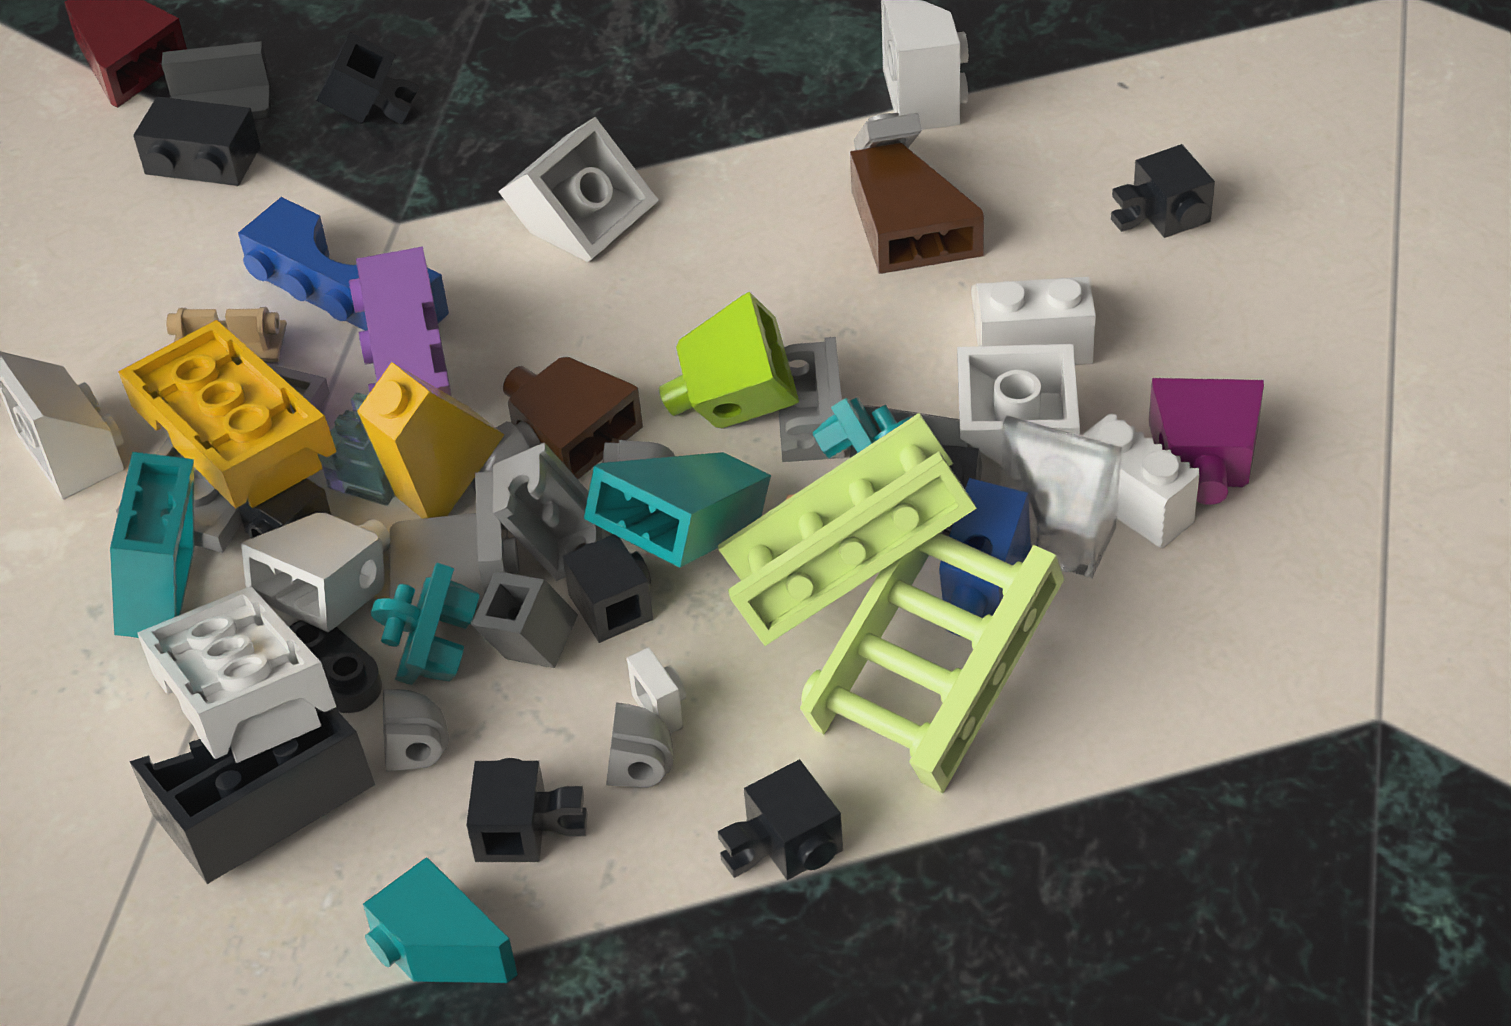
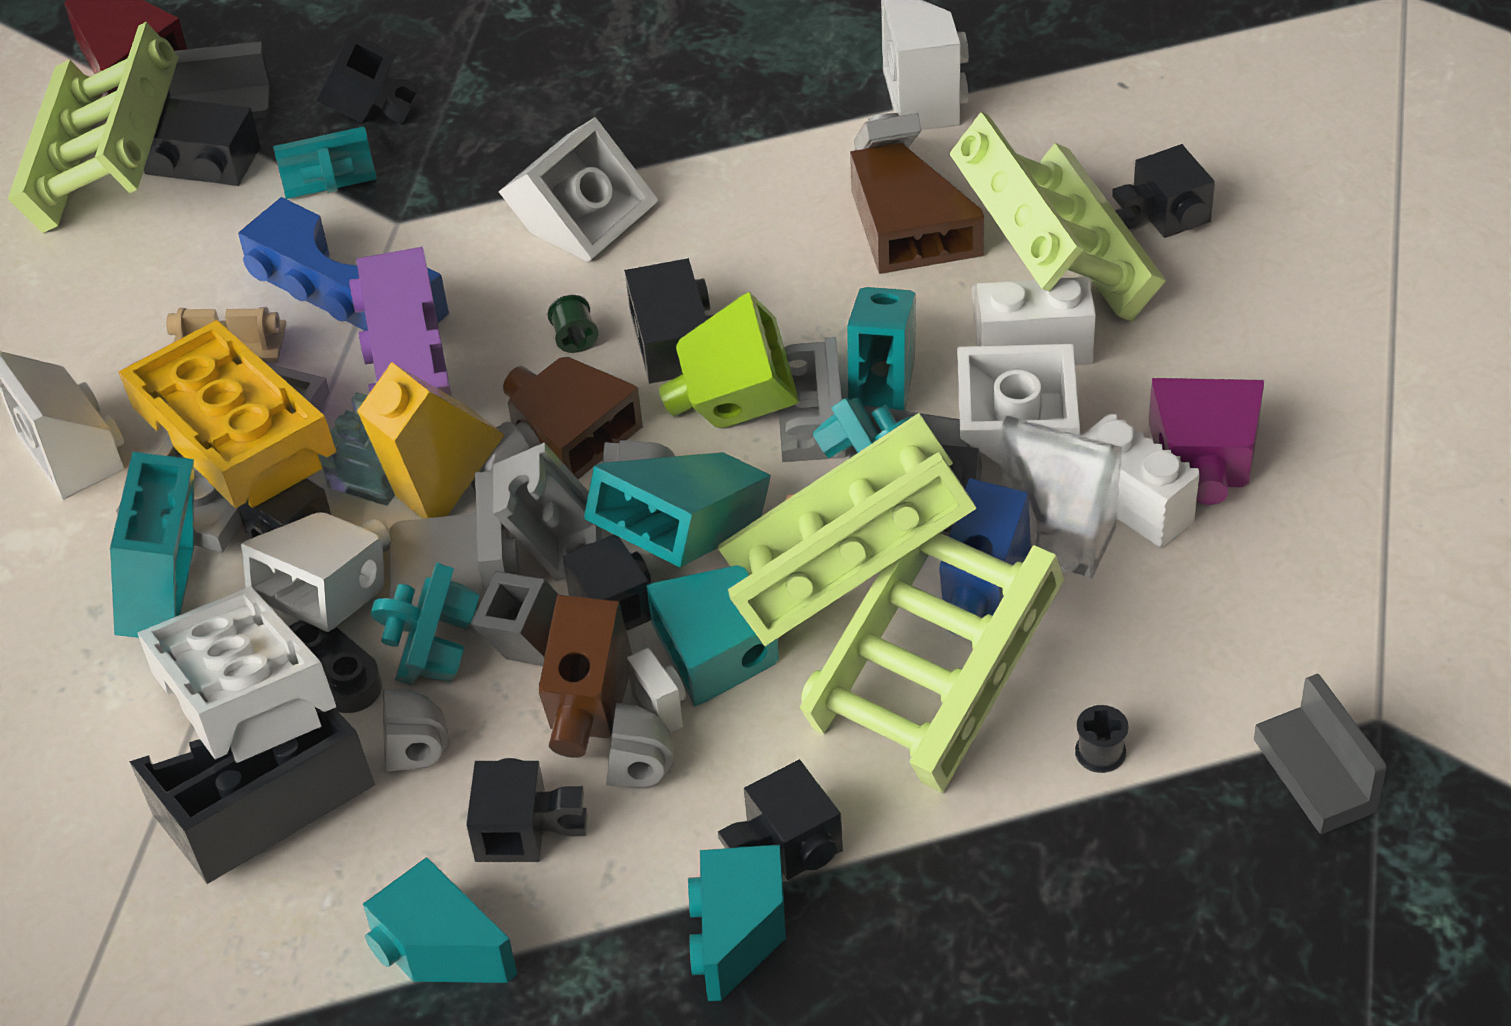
(64, 124): none -> yellowish green fence
(325, 162): none -> teal hips
(572, 323): none -> dark green axle
(583, 672): none -> reddish brown torso
(663, 309): none -> black brick
(707, 633): none -> teal torso
(740, 914): none -> teal slope
(881, 330): none -> teal torso
(1057, 218): none -> yellowish green fence
(1106, 723): none -> black axle
(1323, 758): none -> dark grey panel

